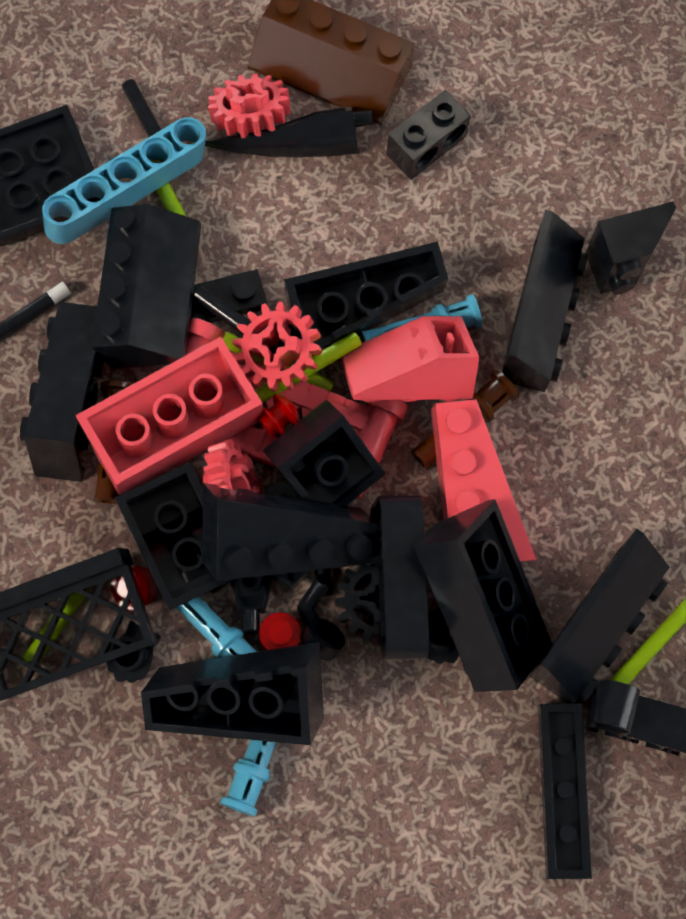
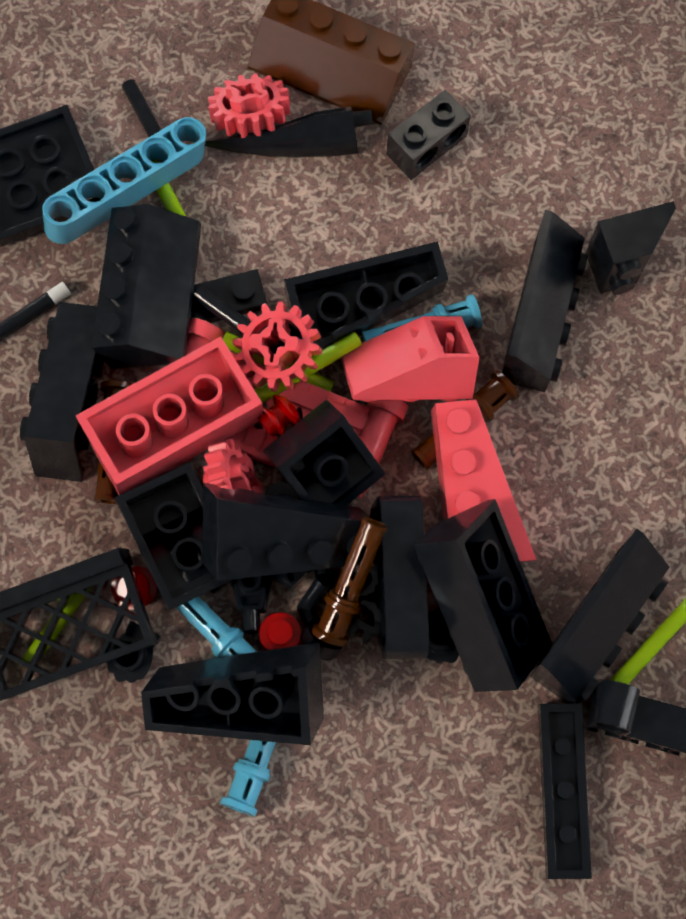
(348, 603): none -> reddish brown pin

